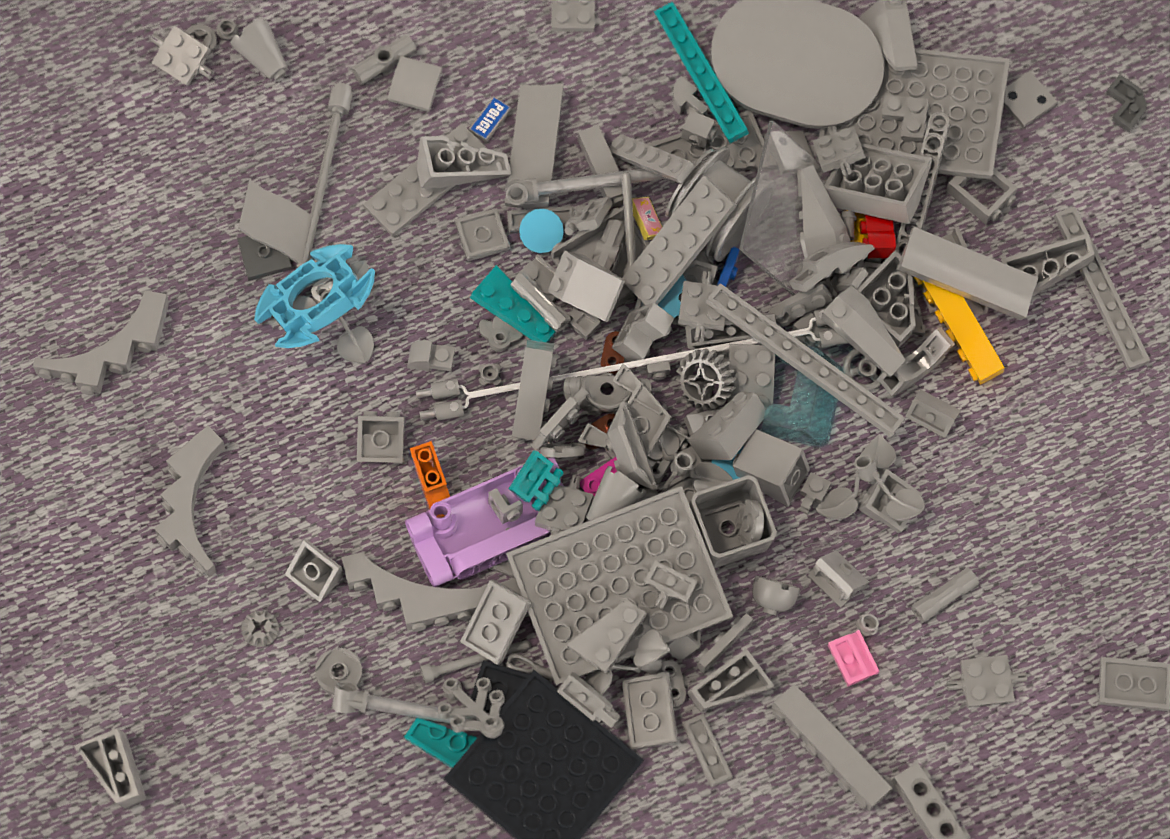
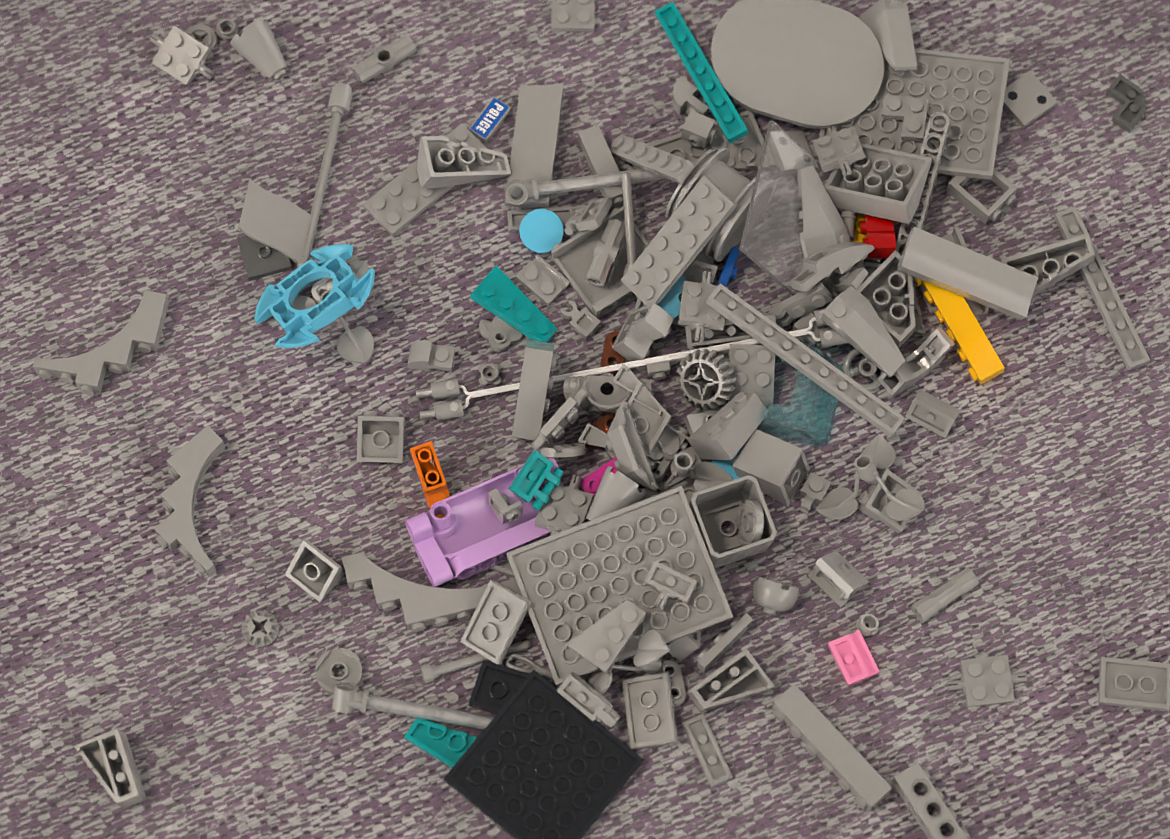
(414, 83): light grey slope -> none
(482, 234): light grey plate -> none
(490, 725): light grey plant -> none
(552, 314): light grey axle -> none
(586, 285): slope -> none
(646, 217): tile -> none

